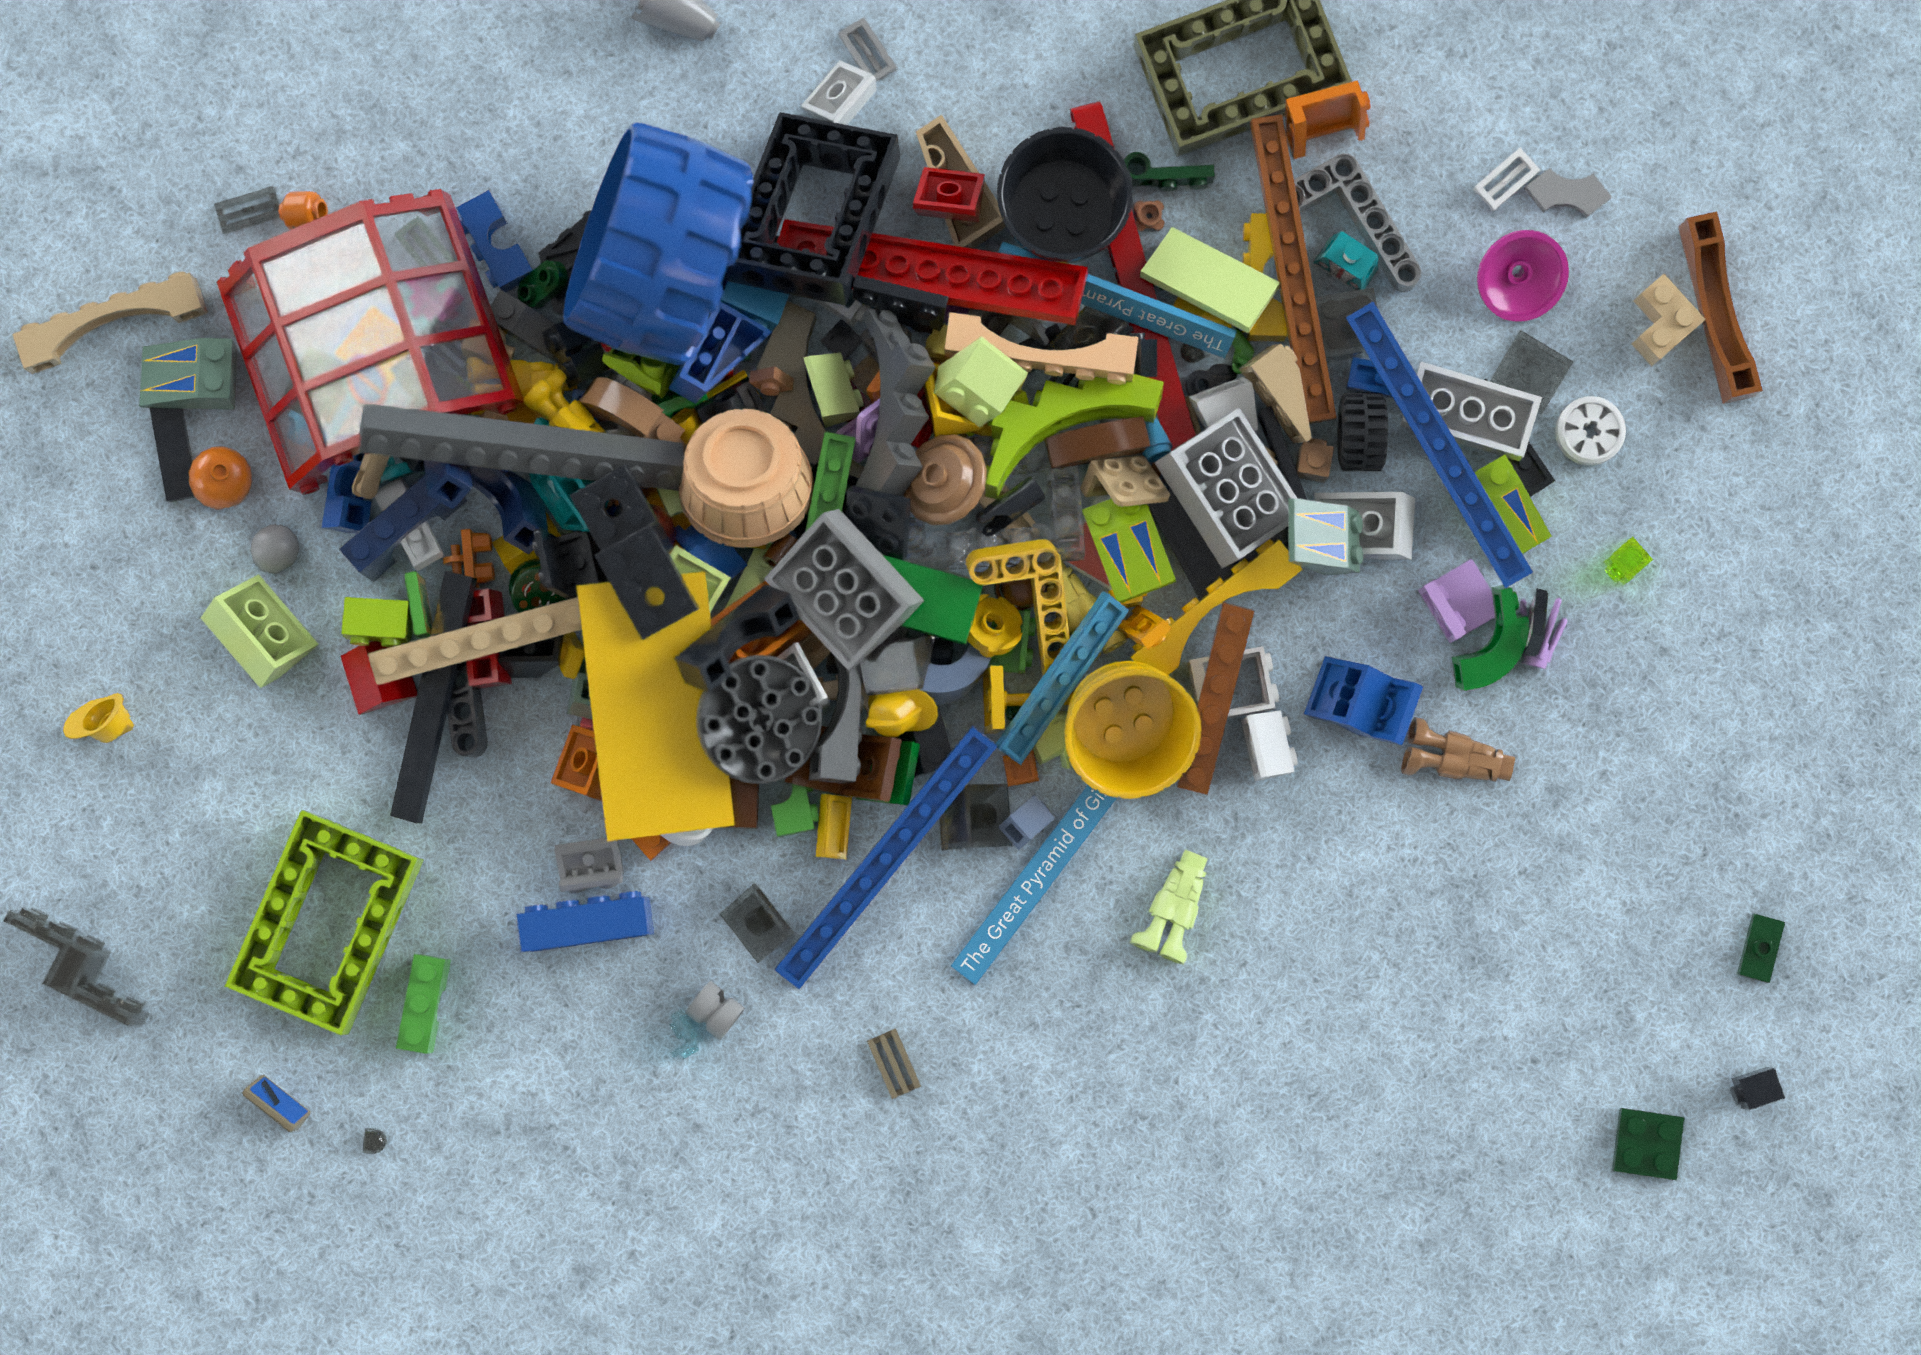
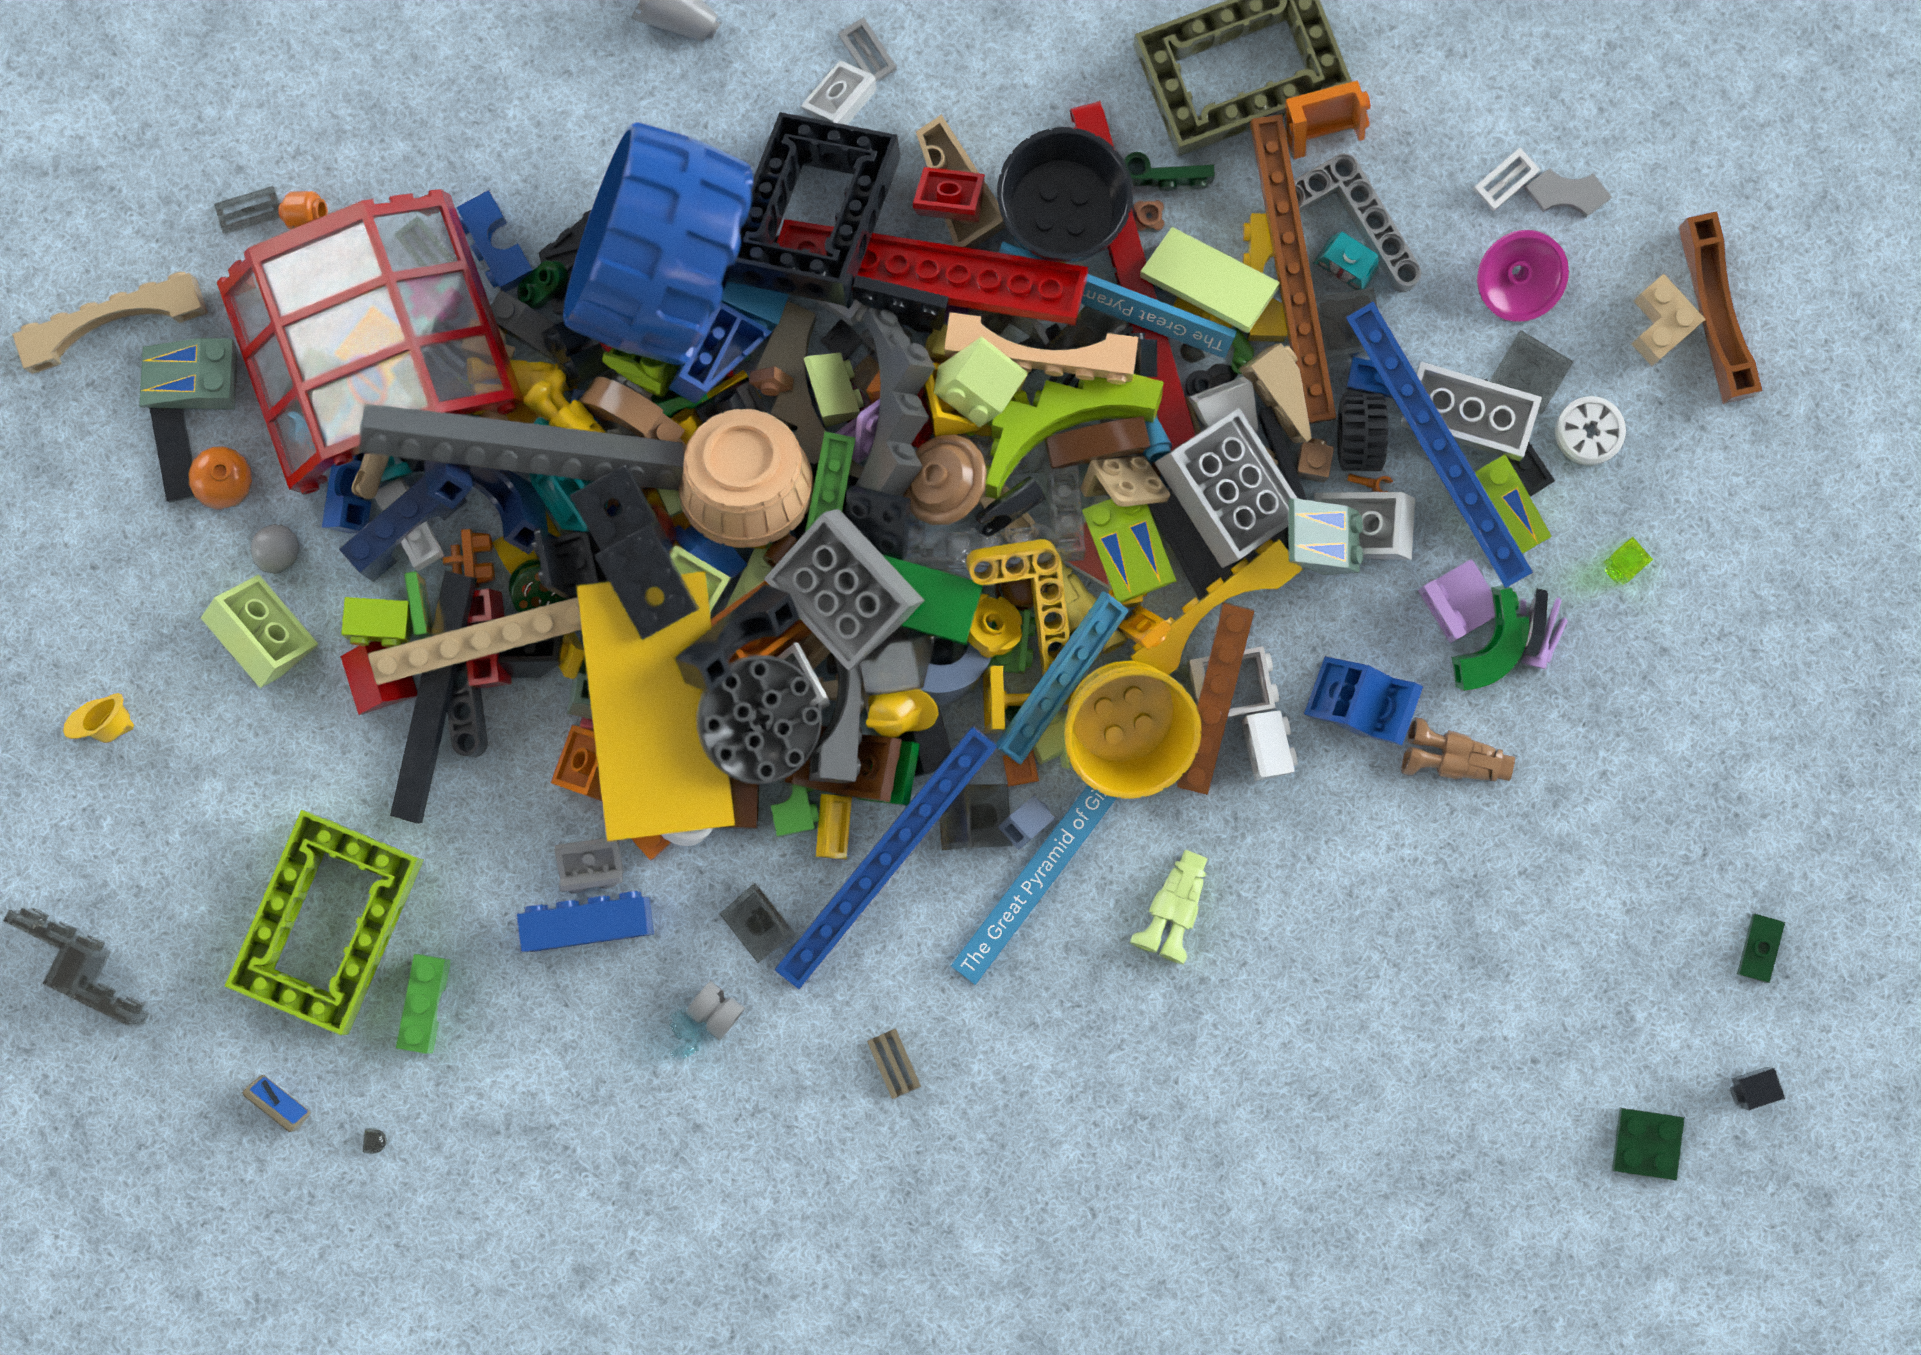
(1369, 482): none -> orange hand

